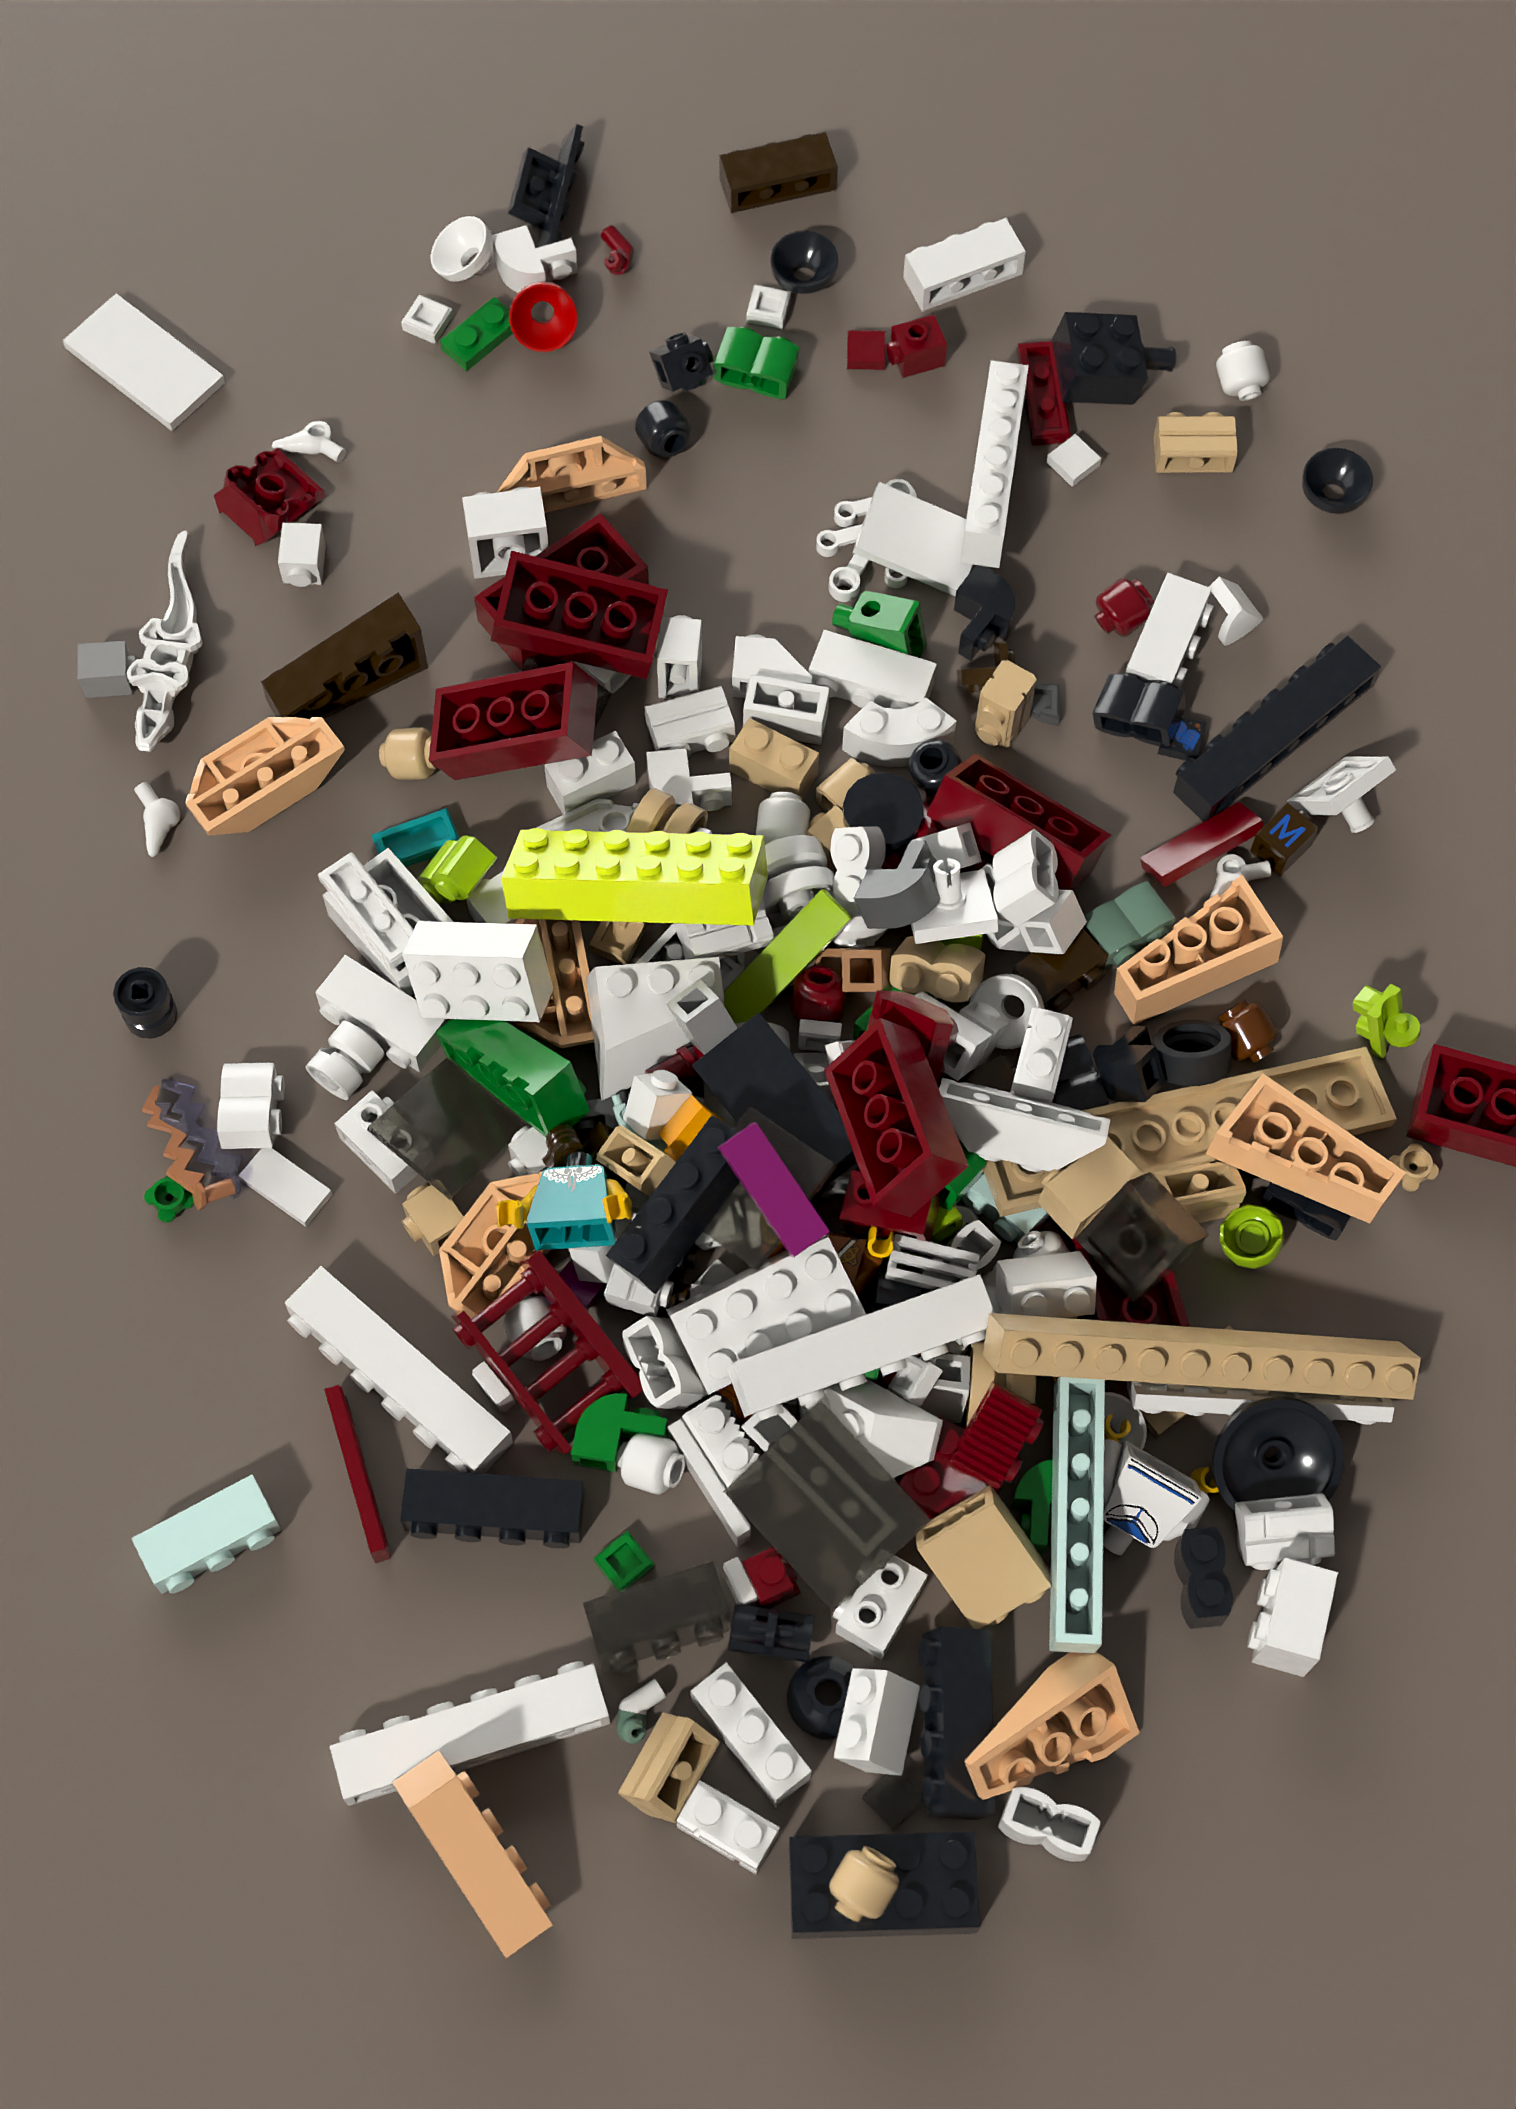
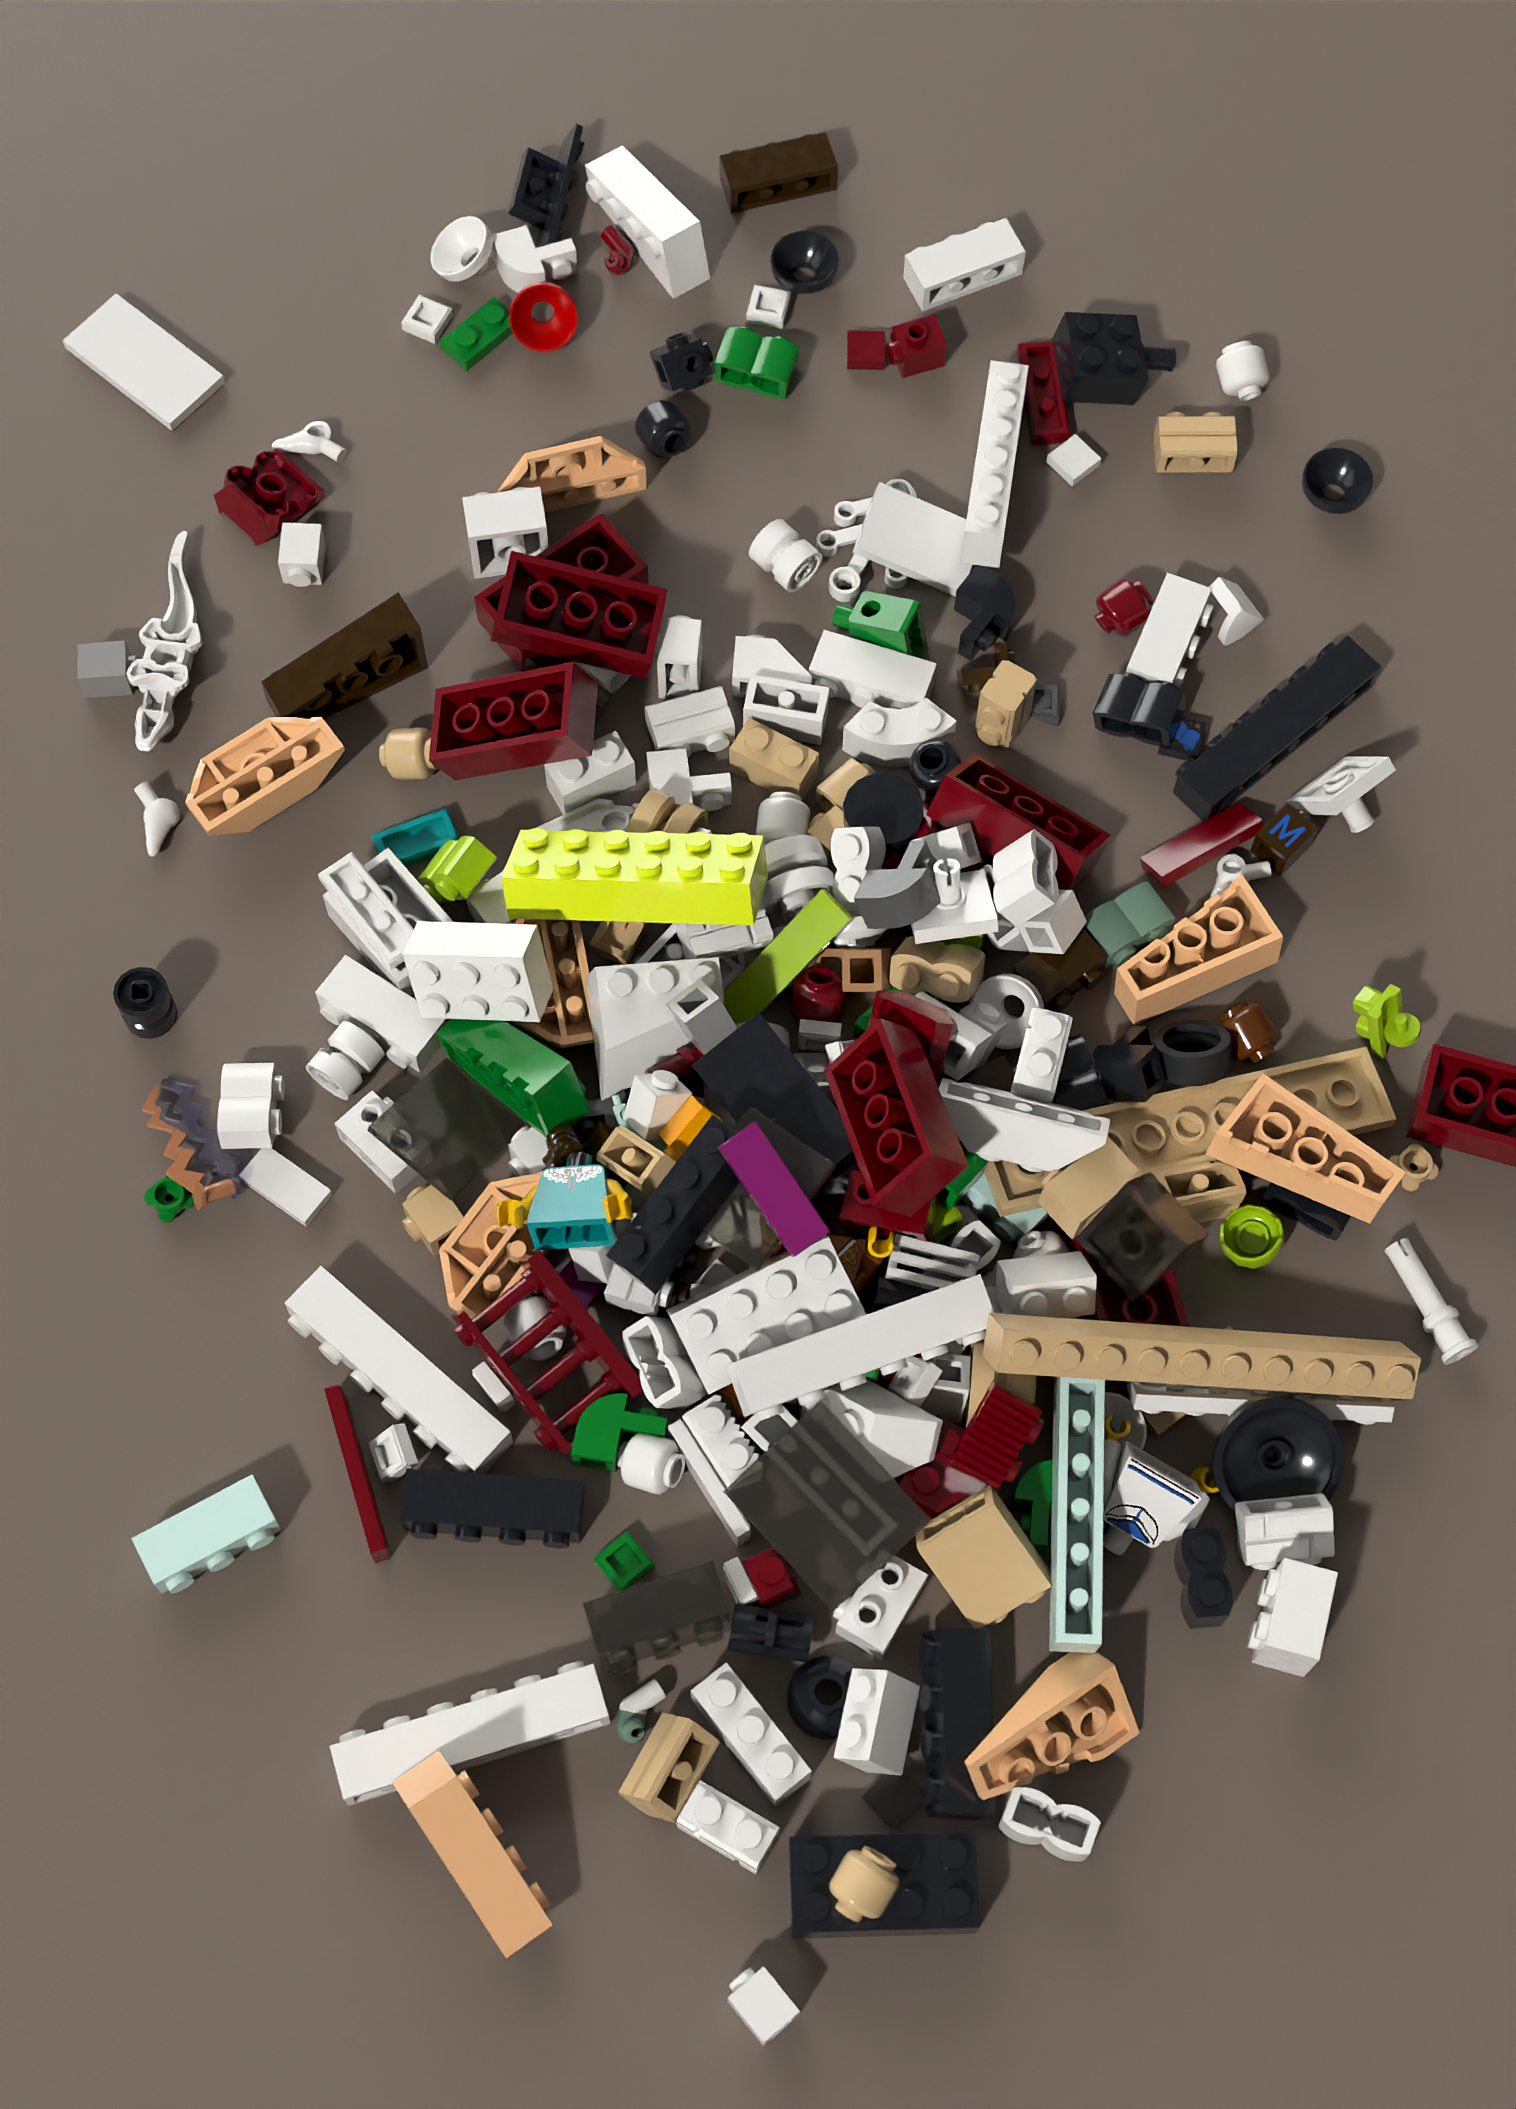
(393, 1453): none -> white tile
(650, 220): none -> white wedge
(761, 2004): none -> white brick
(789, 559): none -> white wheel
(1439, 1318): none -> white pin

